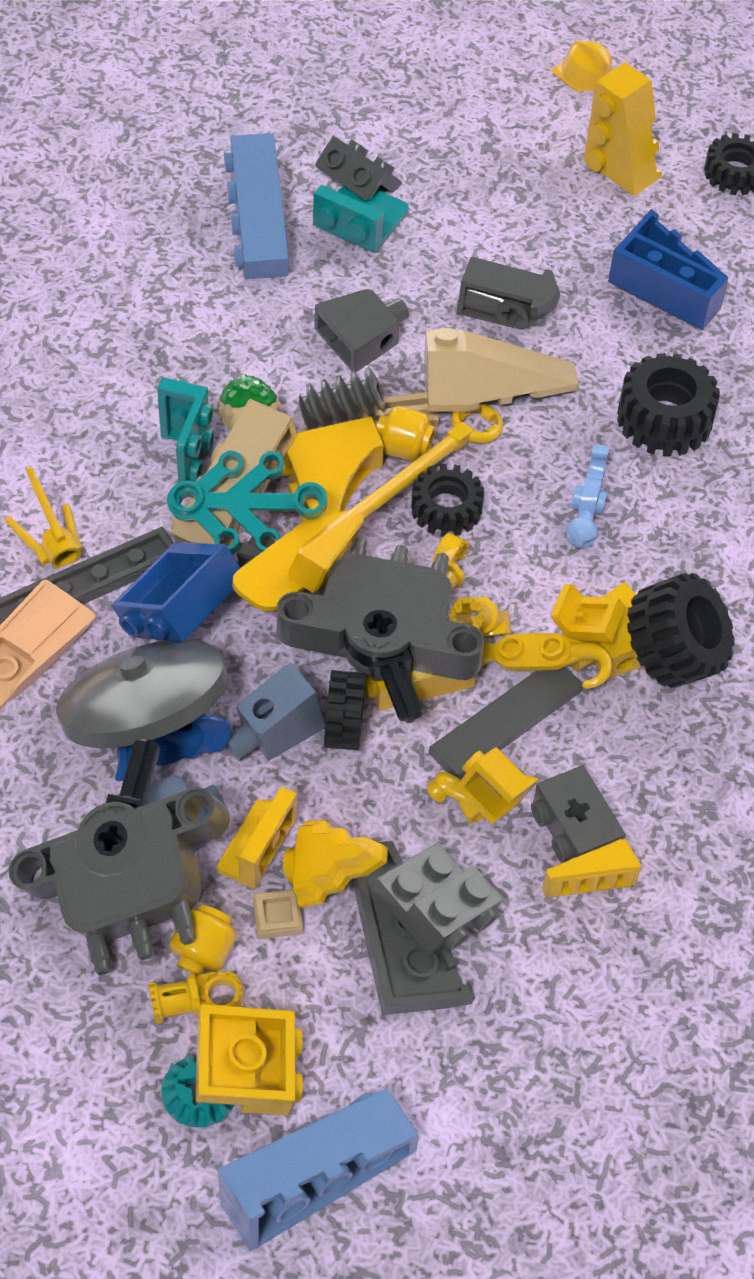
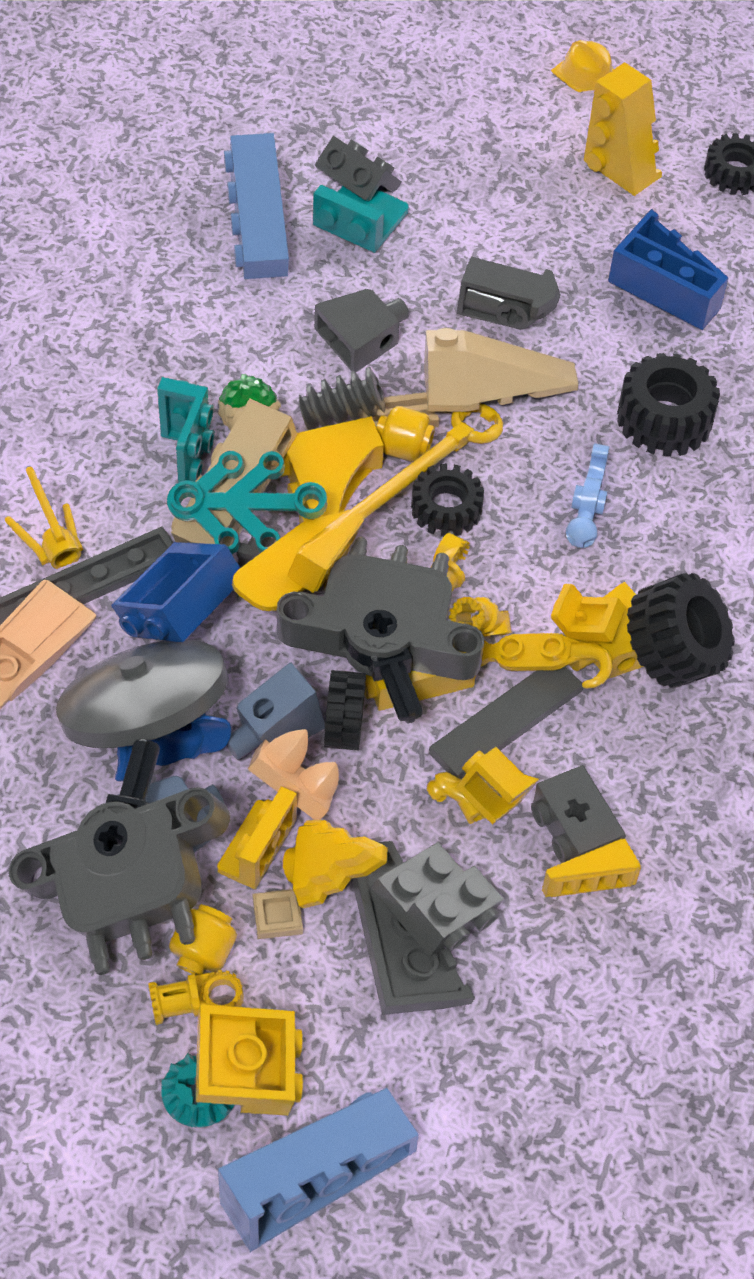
(280, 765): none -> light nougat tile

